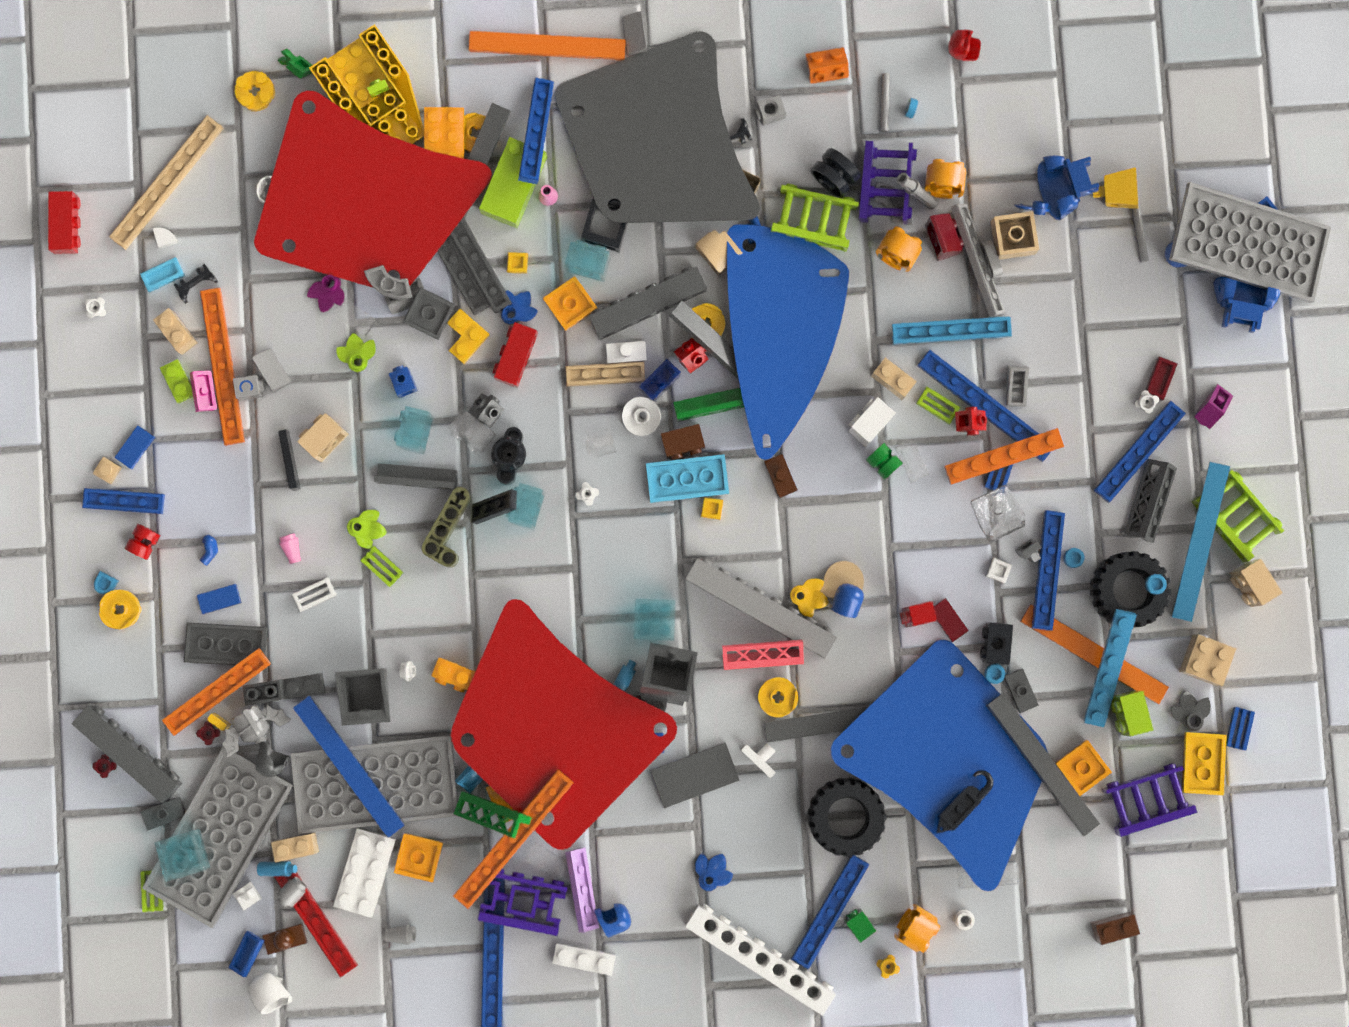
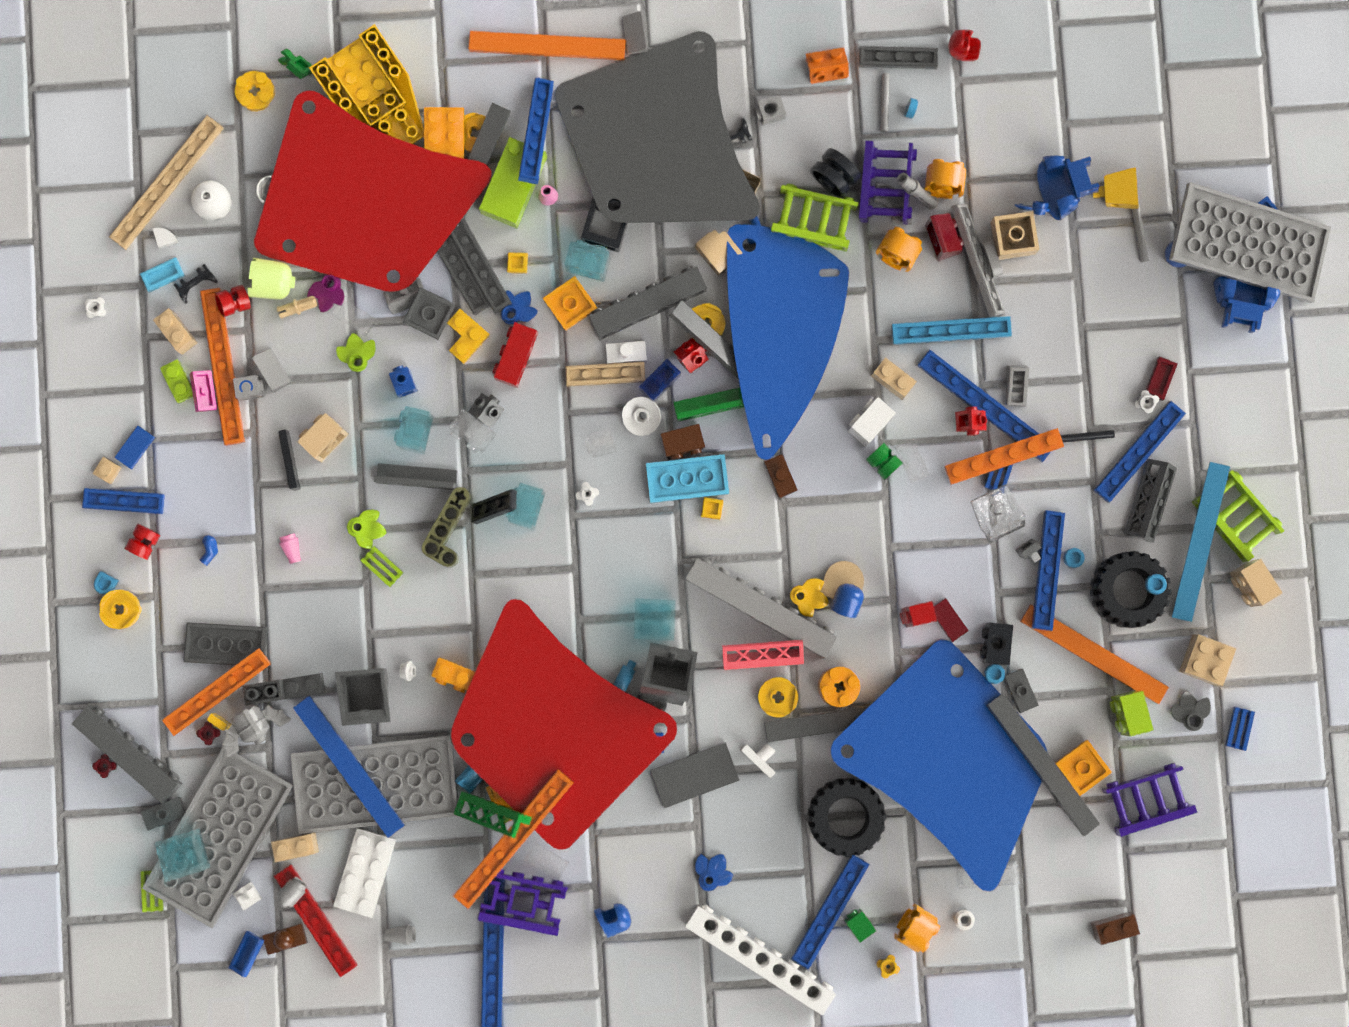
(63, 222): red brick -> none
(214, 207): none -> white cylinder
(219, 599): blue tile -> none
(233, 300): none -> red wheel
(268, 993): white piece -> none
(269, 762): dark grey hair -> none
(270, 279): none -> yellowish green cylinder
(273, 868): dark azure cylinder -> none
(297, 307): none -> tan axle
(330, 588): white tile -> none
(377, 87): lime plate -> none
(388, 285): light grey tile -> none
(418, 857): light orange plate -> none
(503, 449): black beam -> none
(582, 889): lavender plate -> none
(584, 959): white plate -> none
(849, 682): none -> light orange brick
(898, 57): none -> dark grey tile
(952, 414): lime tile -> none
(964, 804): black plate -> none
(998, 570): white tile -> none
(1088, 436): none -> black bar
(1110, 667): dark azure plate -> none
(1204, 763): yellow plate -> none
(1213, 407): magenta slope -> none

